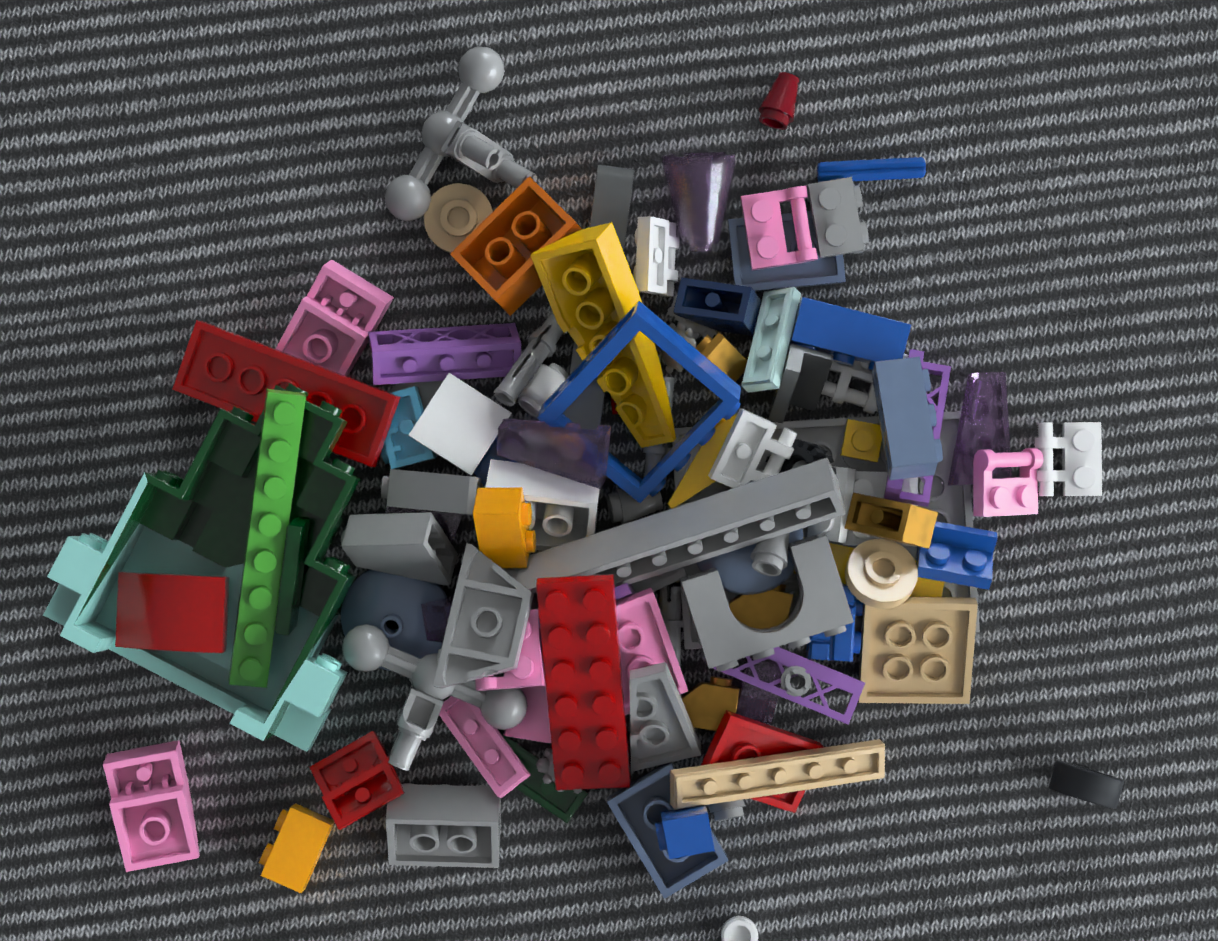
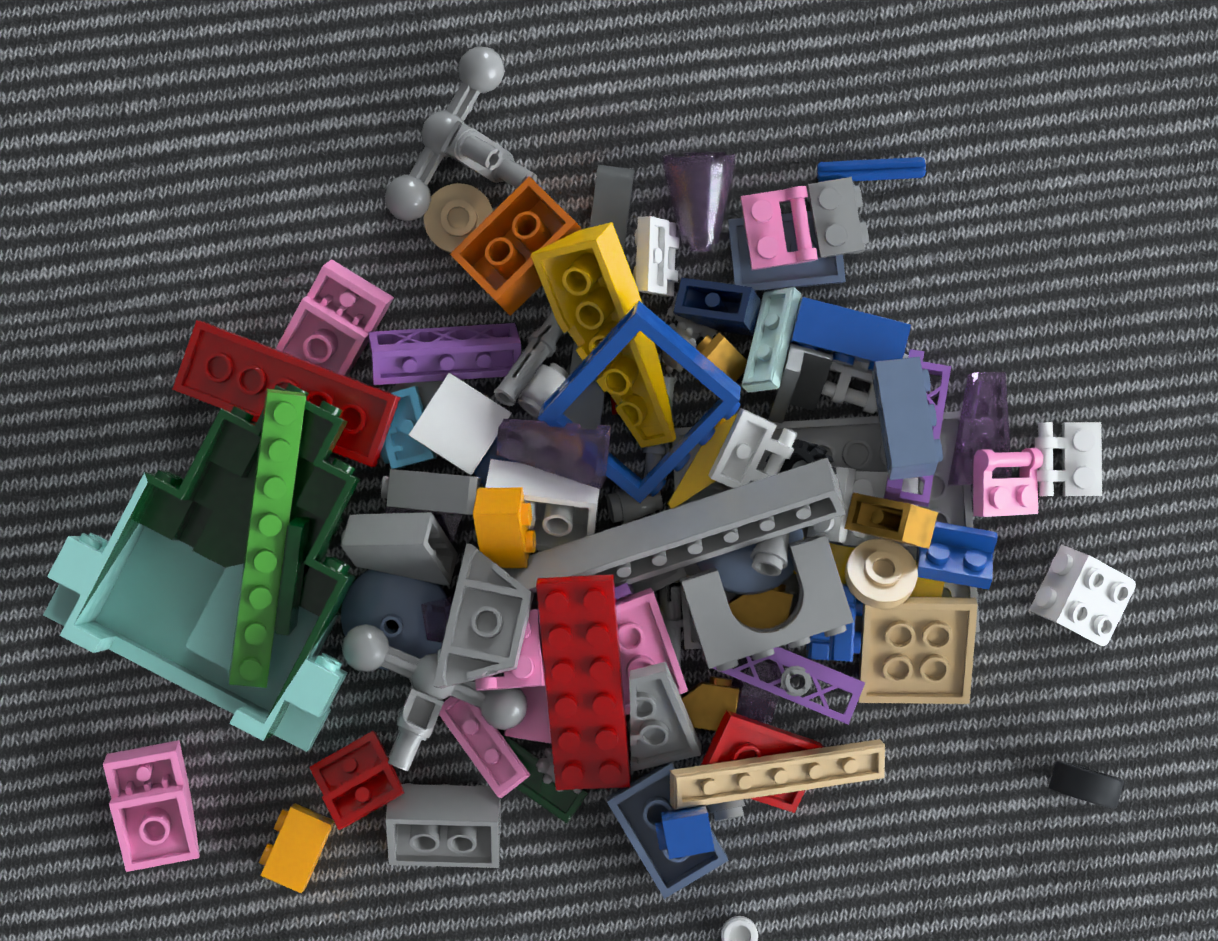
(172, 612): red slope -> none
(780, 102): dark red cone -> none
(861, 440): yellow plate -> none
(1083, 595): none -> white bracket

